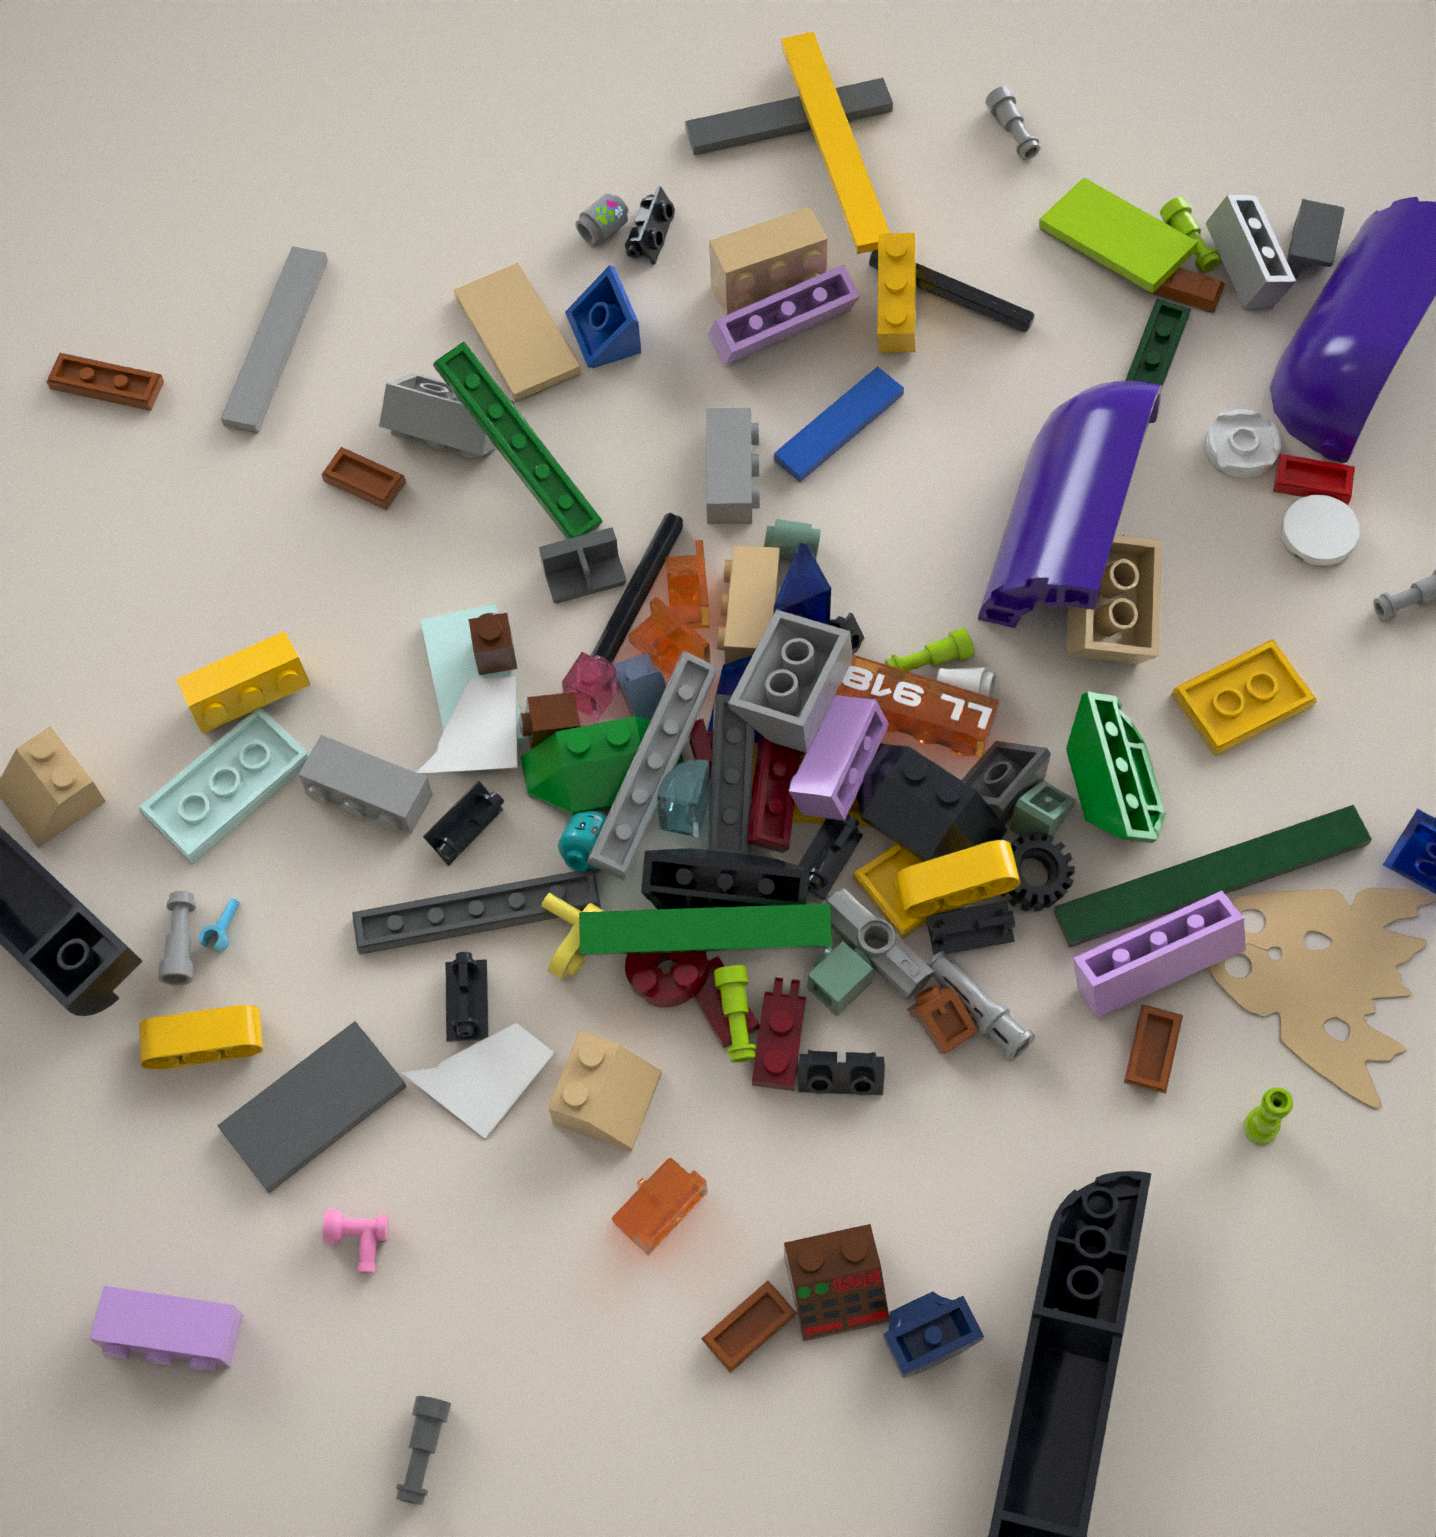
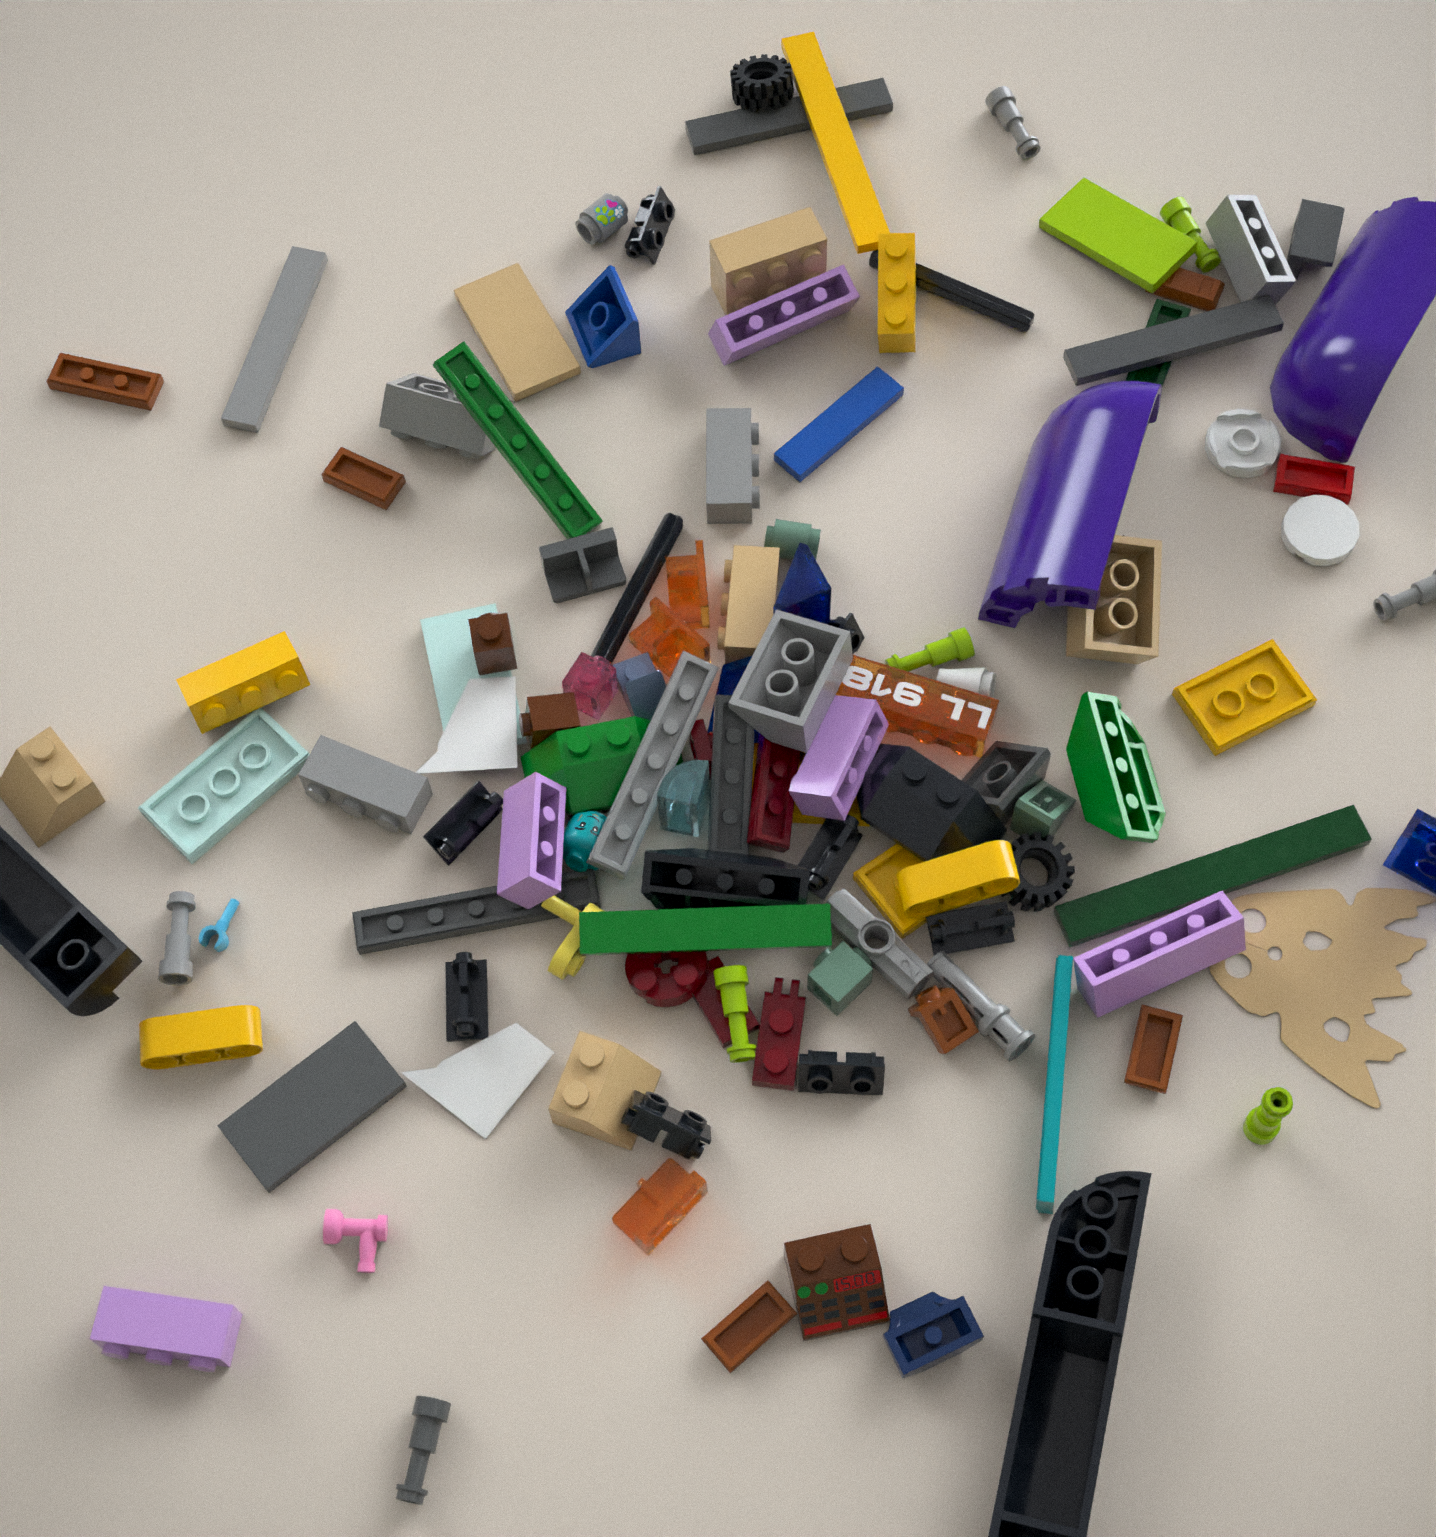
(531, 841): none -> lavender brick
(682, 1128): none -> black hinge
(762, 82): none -> black tyre
(1054, 1085): none -> teal tile
(1173, 340): none -> dark grey tile

